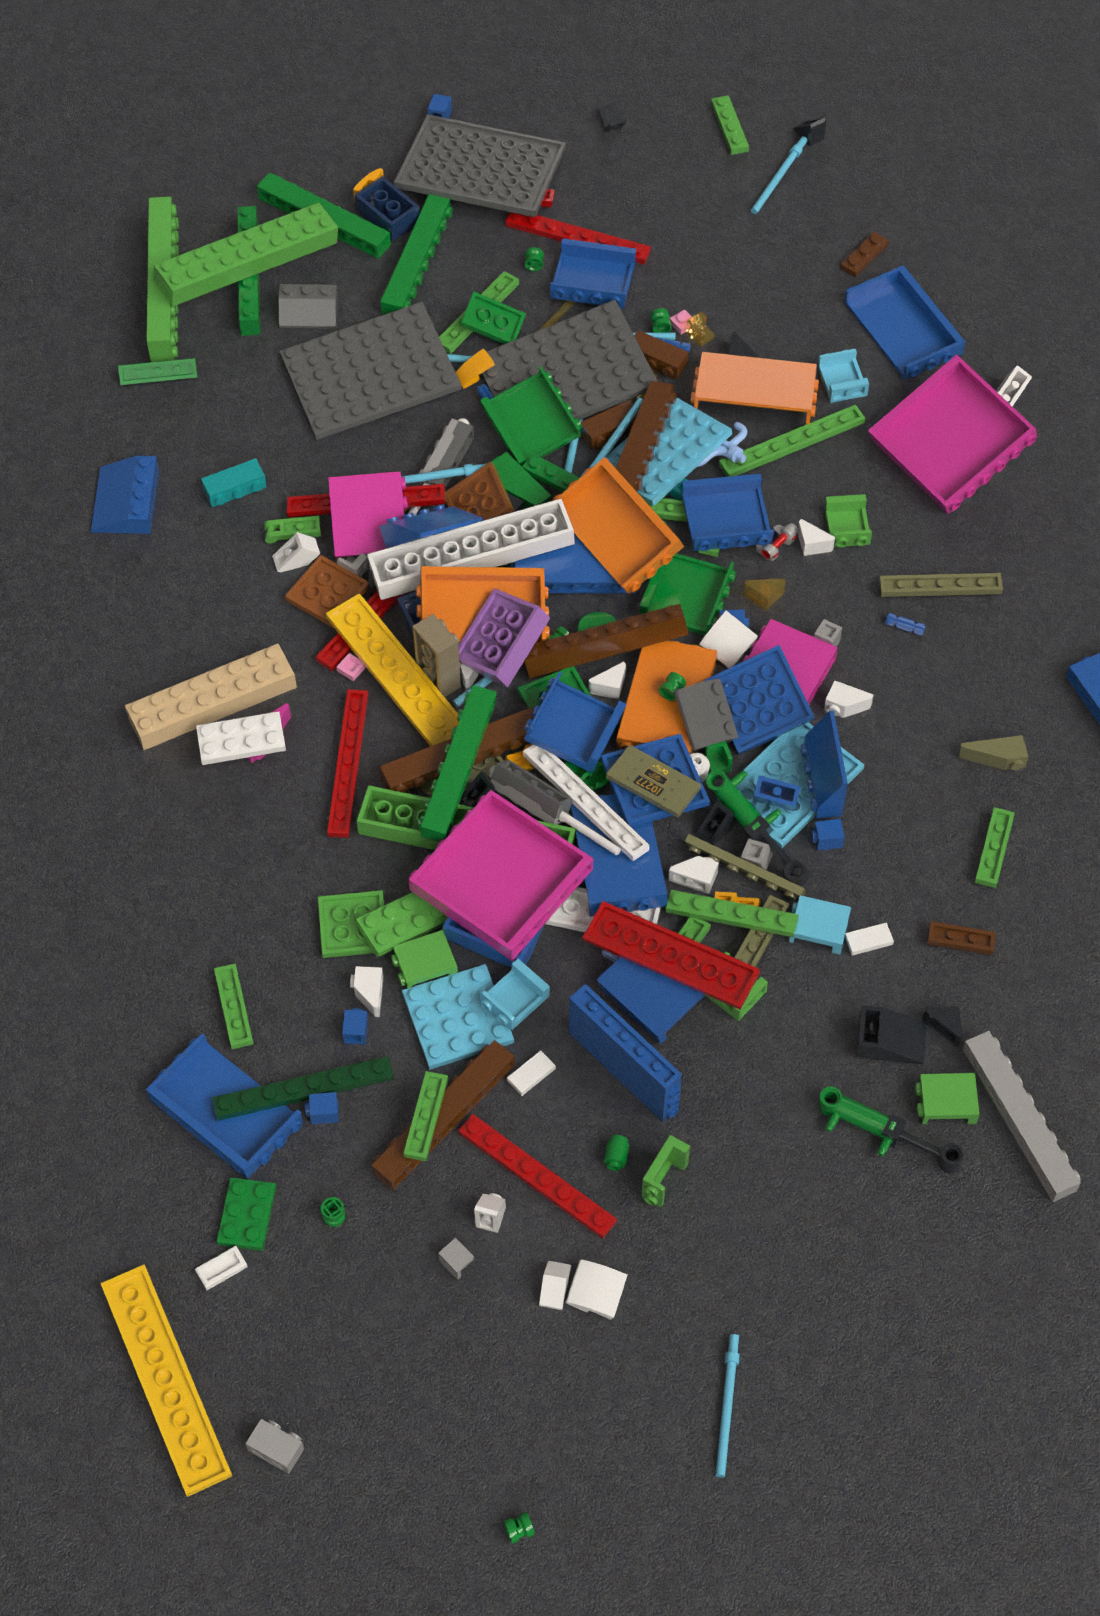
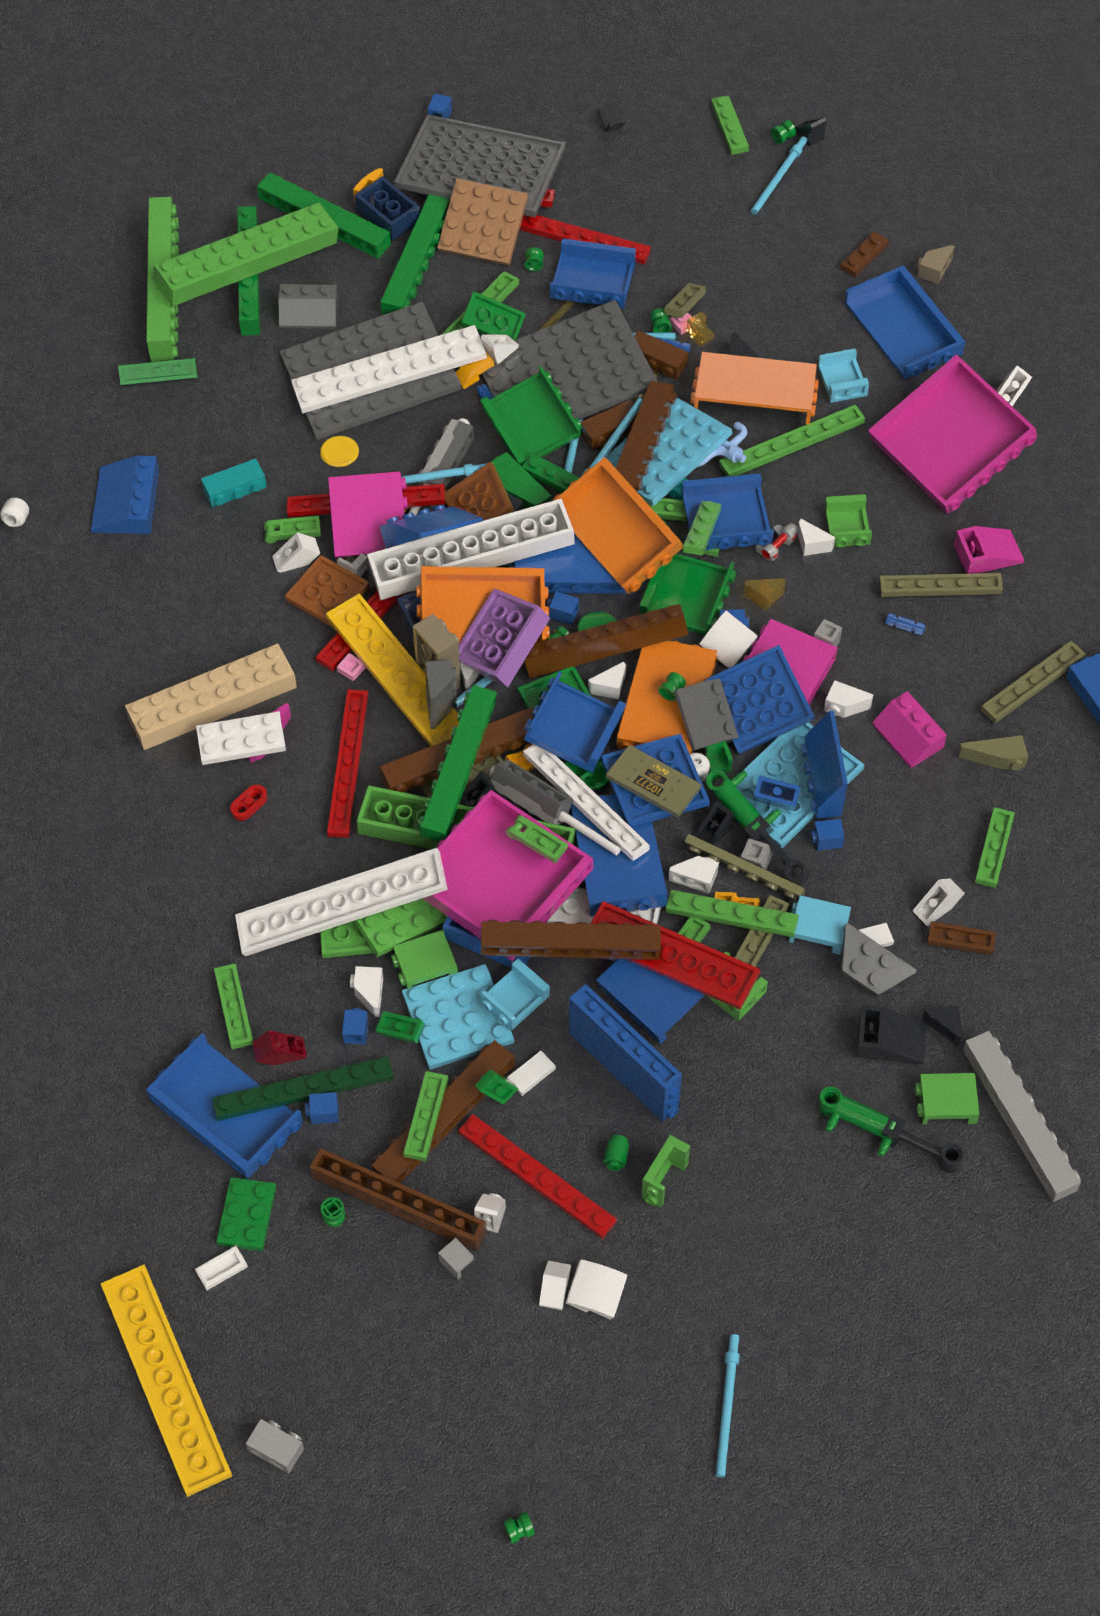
(14, 512): none -> white head
(248, 803): none -> red plate
(278, 1048): none -> dark red slope
(339, 451): none -> yellow piece
(341, 902): none -> white plate
(388, 369): none -> white plate
(398, 1199): none -> reddish brown brick
(400, 1027): none -> green plate
(440, 690): none -> dark grey slope
(483, 222): none -> medium nougat plate
(496, 1086): none -> green plate
(498, 346): none -> white slope
(537, 839): none -> bright green plate
(563, 608): none -> blue brick
(570, 940): none -> reddish brown brick
(685, 300): none -> olive plate
(702, 528): none -> bright green plate
(782, 132): none -> green wheel
(871, 963): none -> wing
(909, 730): none -> dark pink slope
(935, 263): none -> dark tan slope
(938, 901): none -> white slope
(986, 549): none -> dark pink slope
(1032, 682): none -> olive plate

